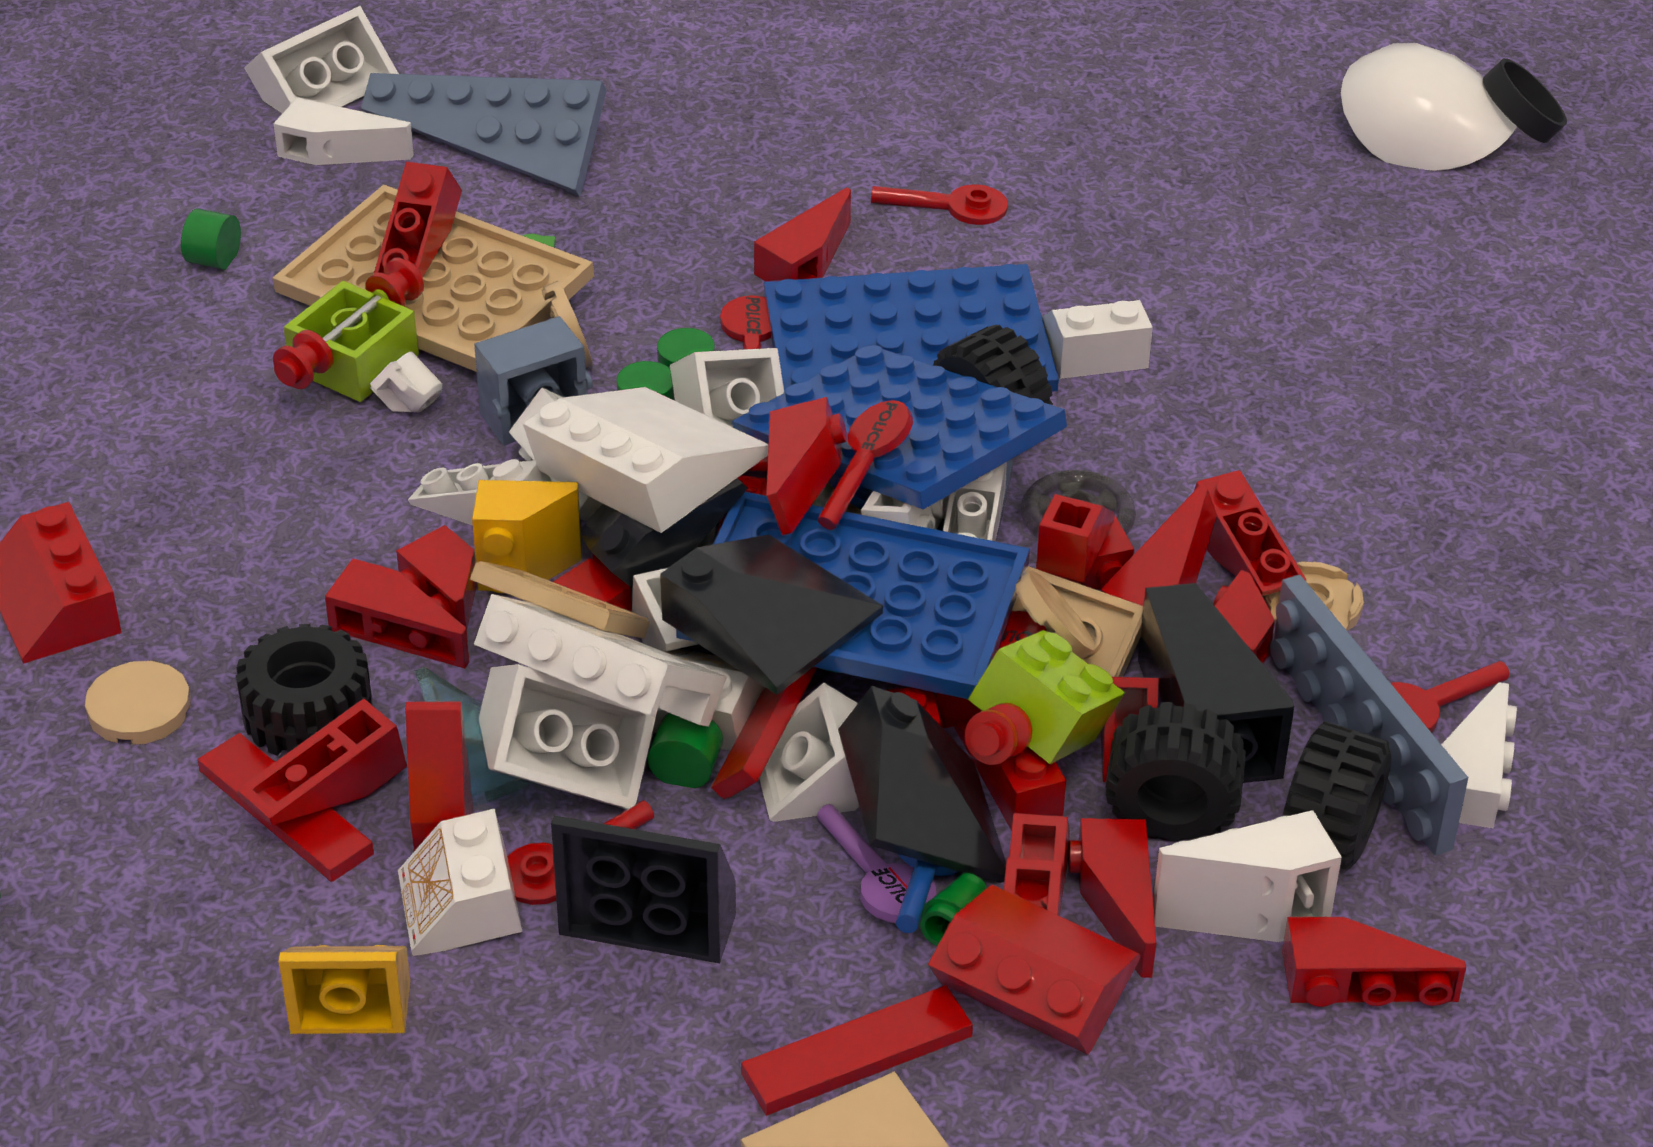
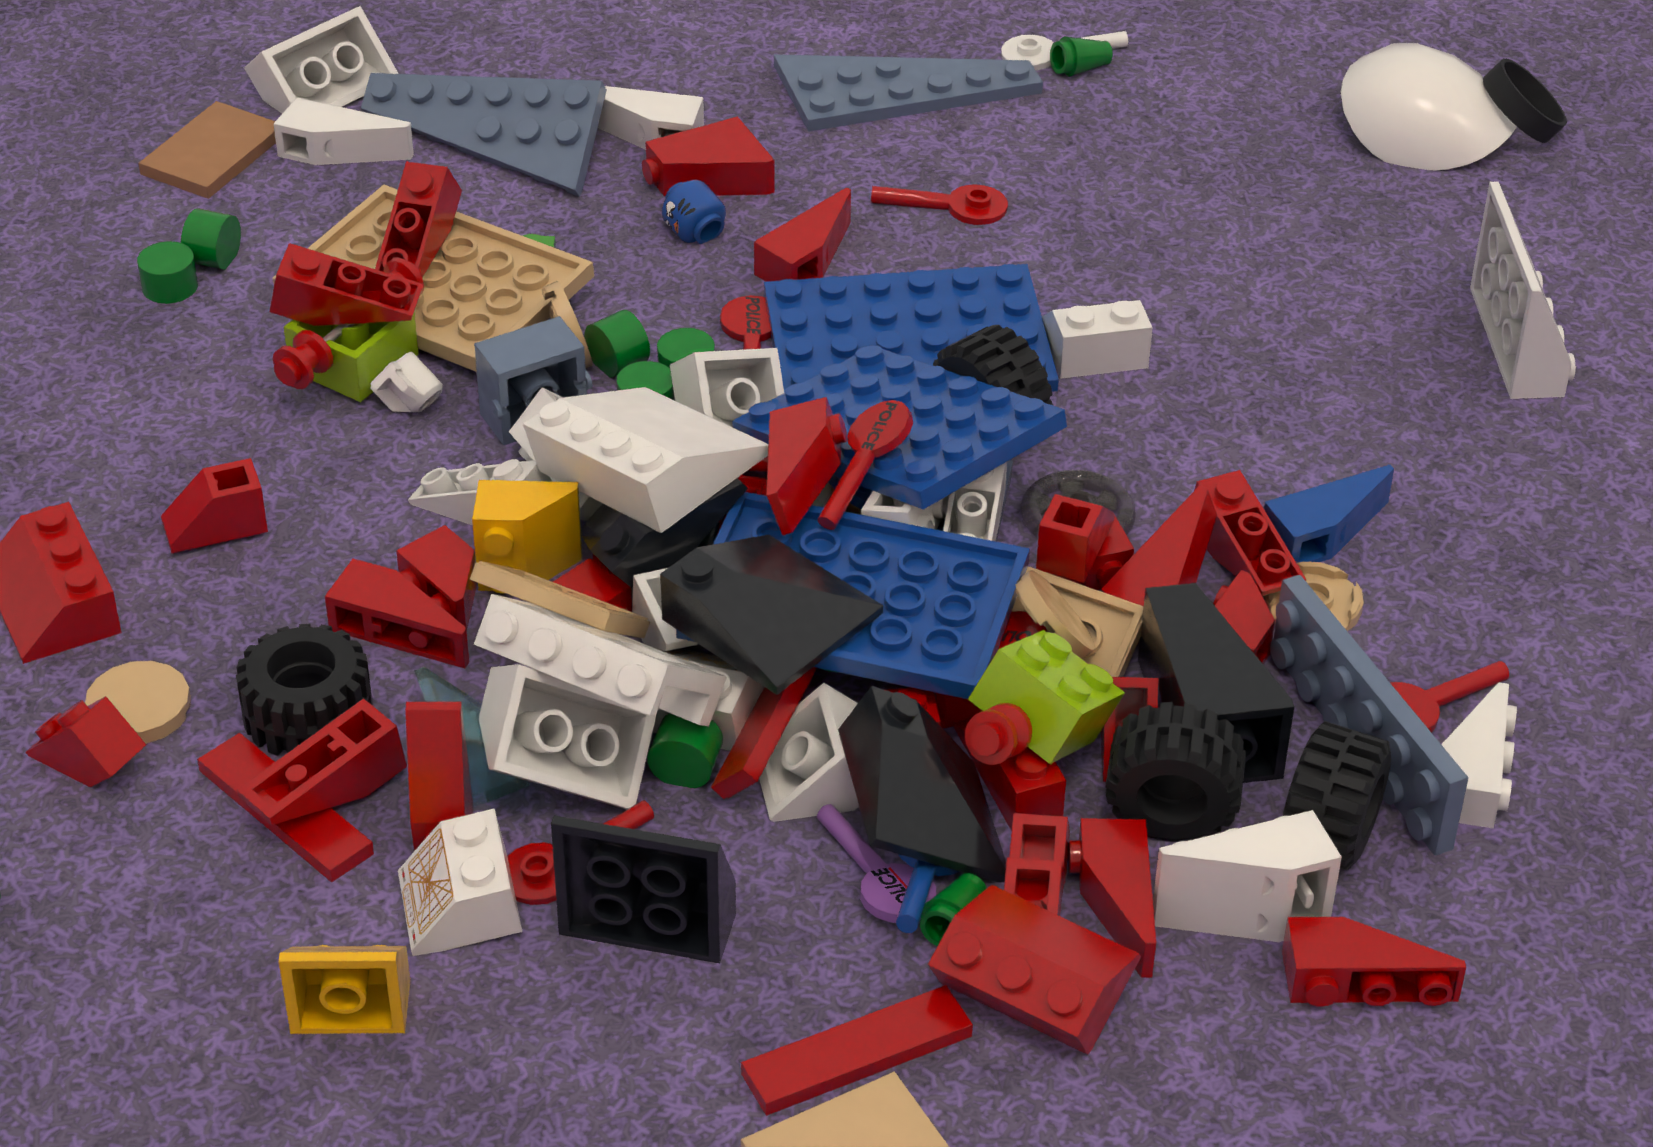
(87, 742): none -> red slope
(167, 272): none -> green piece
(210, 150): none -> medium nougat tile
(216, 507): none -> red slope
(337, 291): none -> red slope
(617, 342): none -> green piece
(648, 114): none -> white slope
(694, 212): none -> blue head
(718, 154): none -> red slope
(867, 89): none -> sand blue wing
(1037, 48): none -> white piece
(1079, 55): none -> green cone
(1328, 516): none -> blue slope
(1515, 308): none -> white slope

